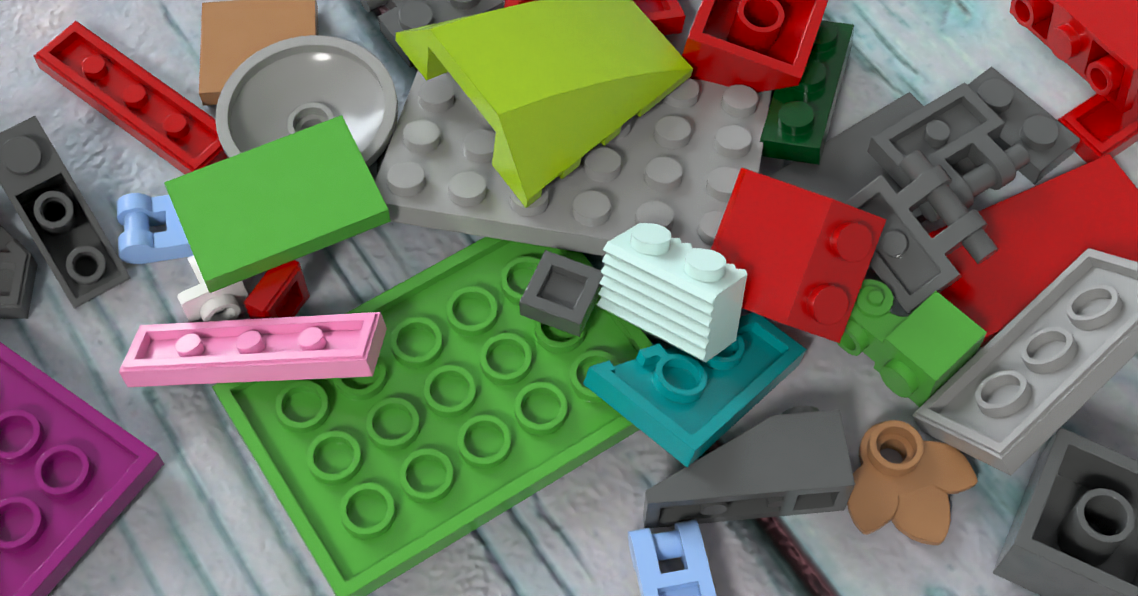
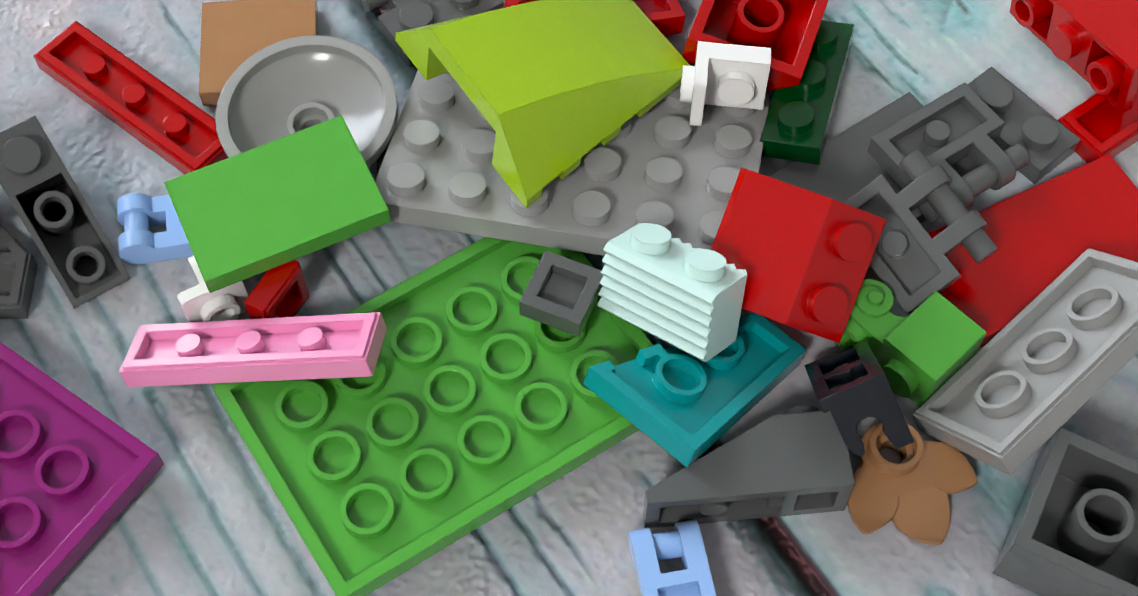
(725, 77): none -> white bracket
(856, 388): none -> black hinge

